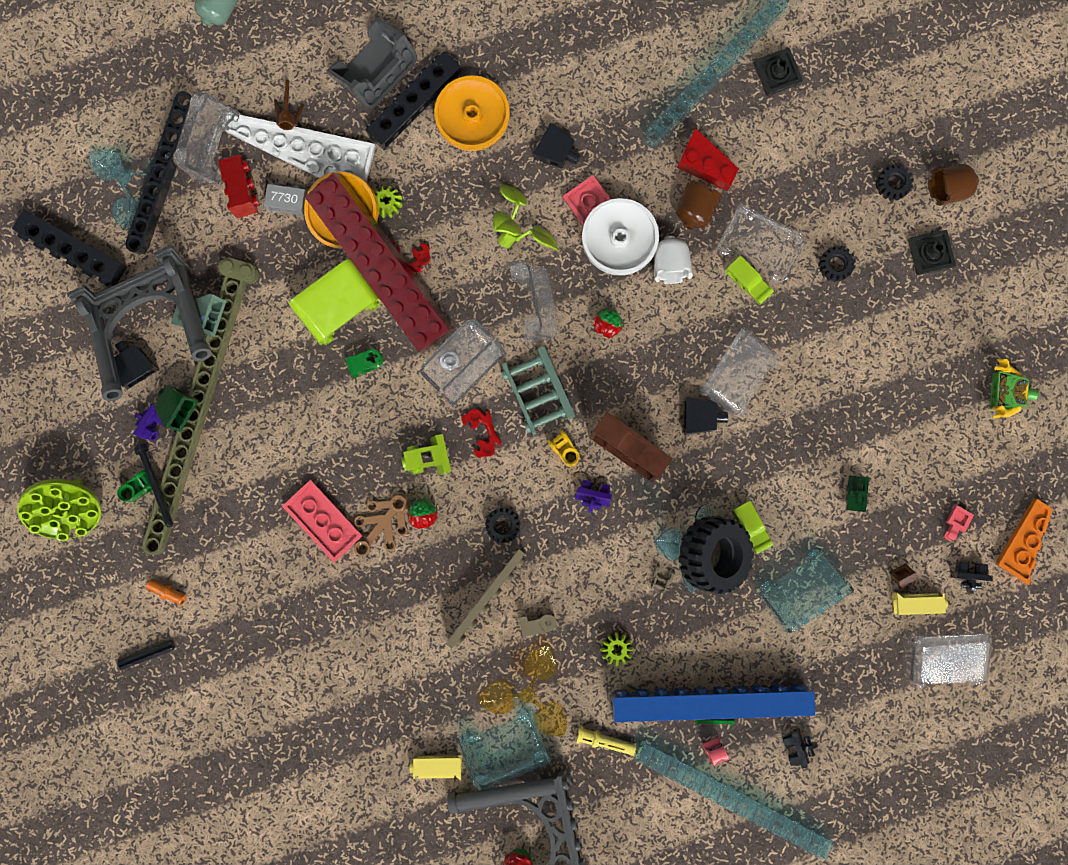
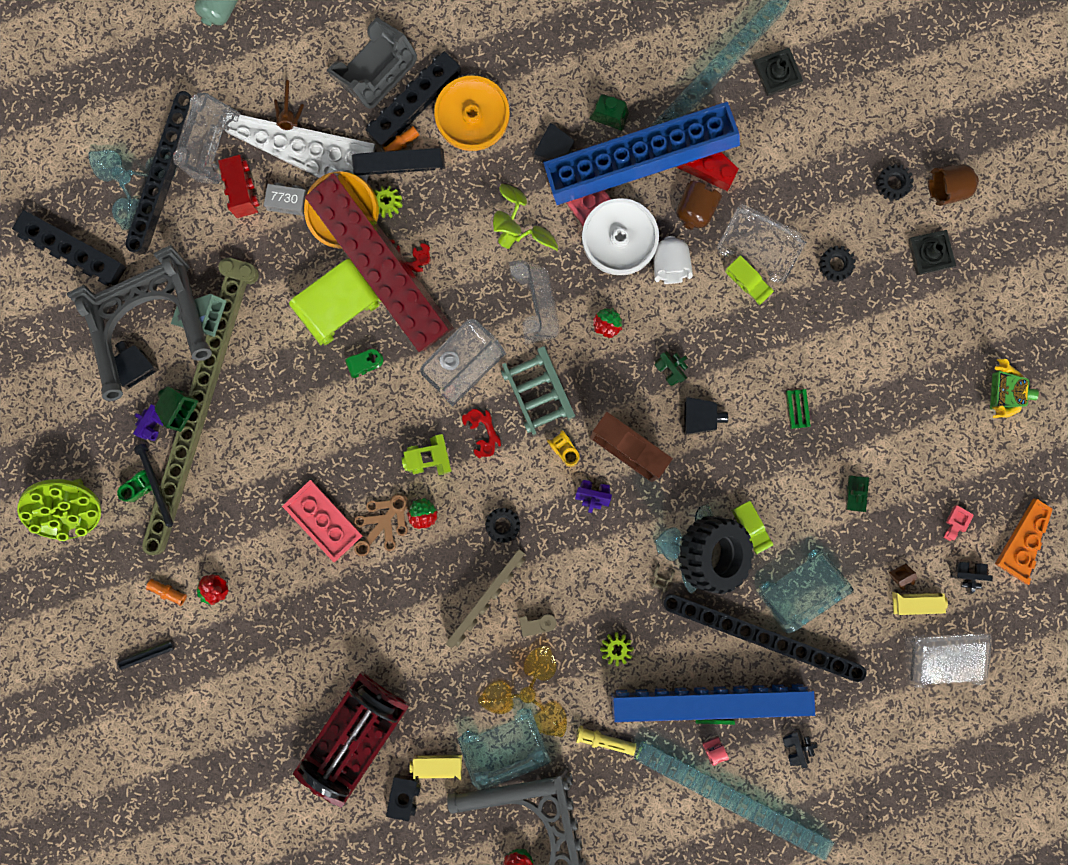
(212, 589): none -> red piece
(338, 759): none -> dark red piece
(398, 161): none -> black beam
(398, 809): none -> black brick
(402, 140): none -> orange pin
(610, 112): none -> dark green torso
(642, 153): none -> blue brick
(667, 361): none -> dark green hips
(739, 373): clear windscreen -> none
(772, 638): none -> black beam
(798, 408): none -> green tile

